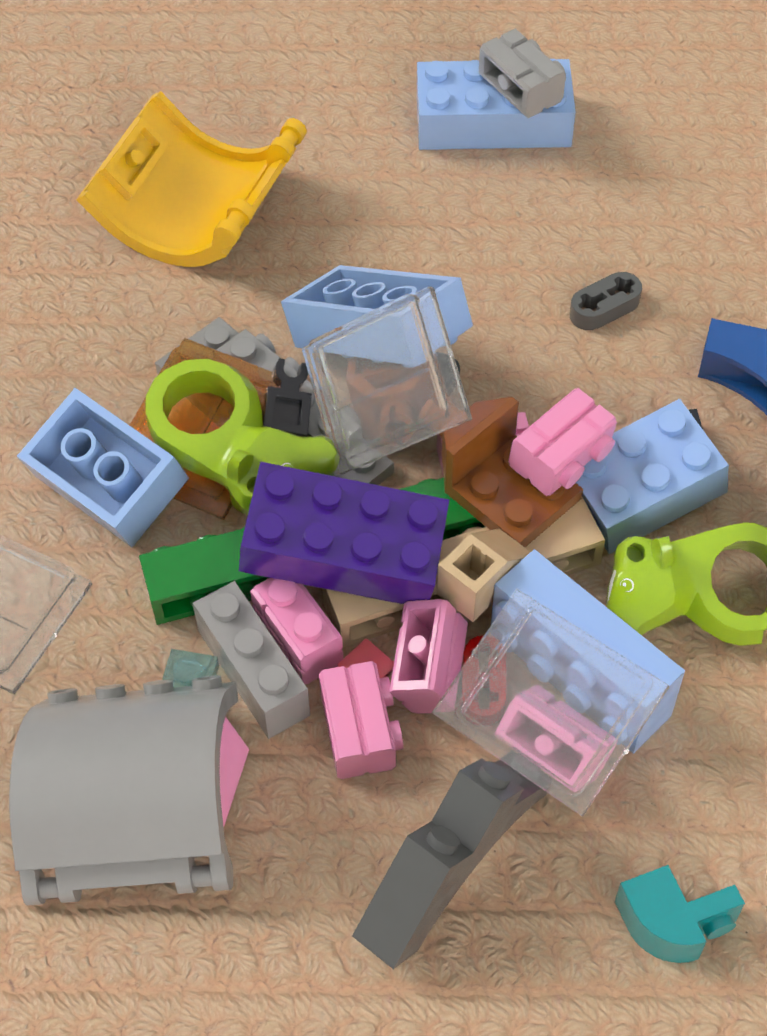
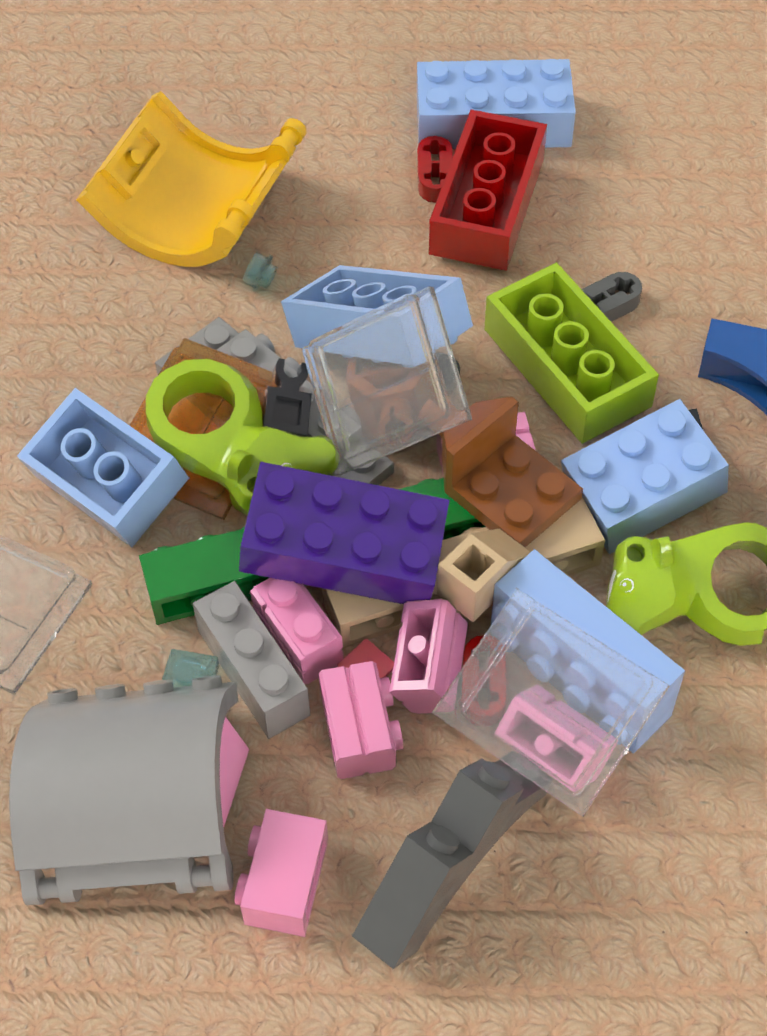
(260, 271): none -> clear light blue plate
(283, 872): none -> bright pink piece
(428, 169): none -> red beam
(487, 190): none -> red brick
(522, 72): light grey brick -> none
(563, 442): bright pink brick -> none
(570, 352): none -> lime brick
(666, 923): teal brick -> none

